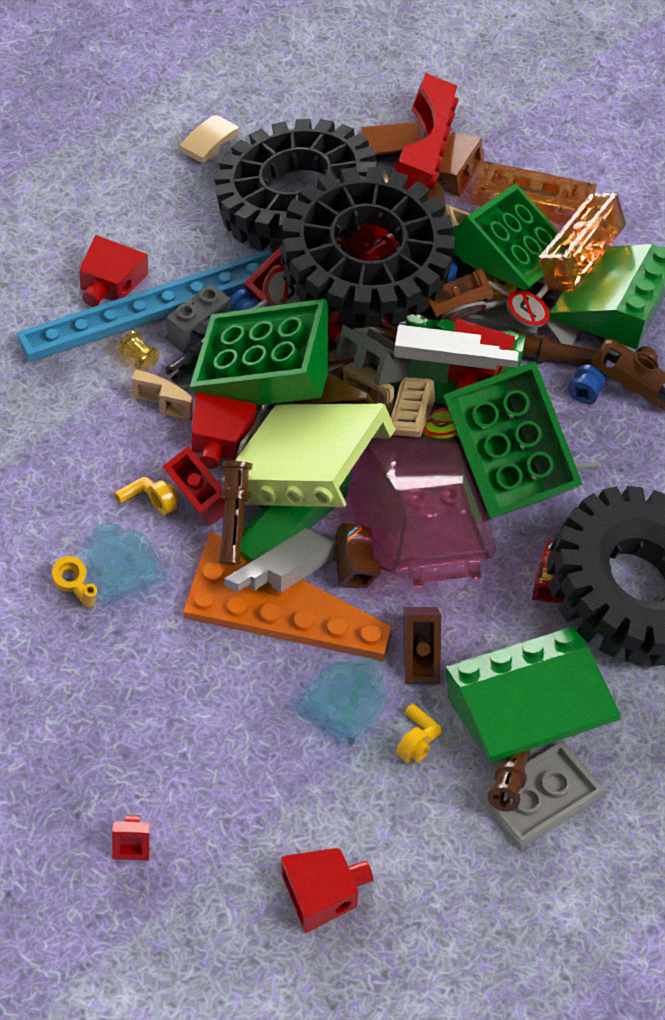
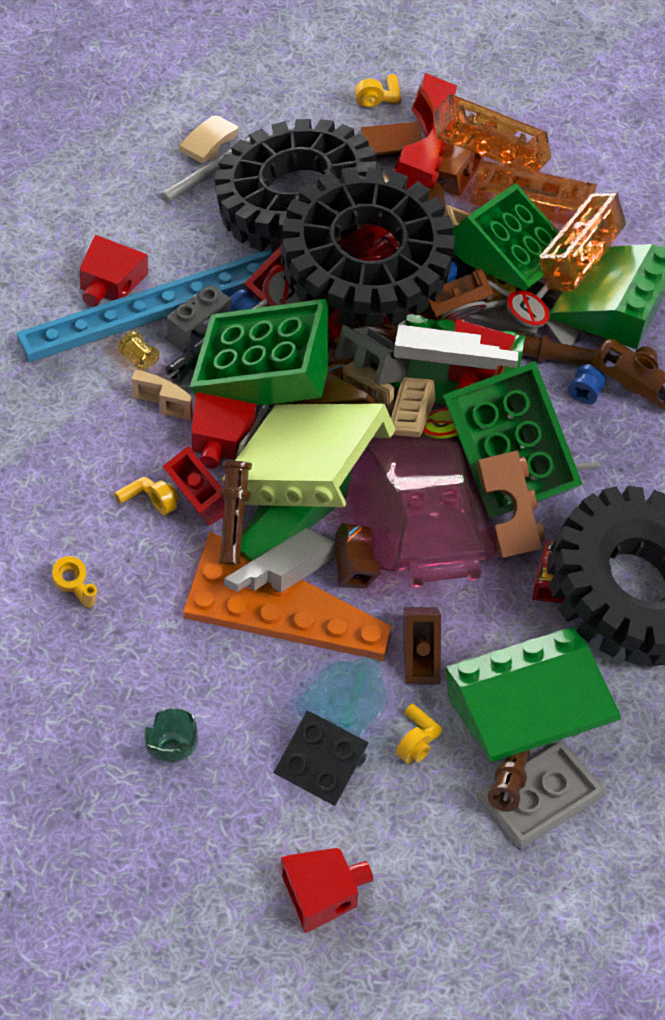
(121, 562): clear light blue plate -> none
(131, 839): red tile -> none
(173, 728): none -> clear green hair
(194, 178): none -> light grey bar
(321, 758): none -> black hinge
(371, 93): none -> yellow plate
(491, 134): none -> clear orange brick
(507, 475): none -> nougat arch

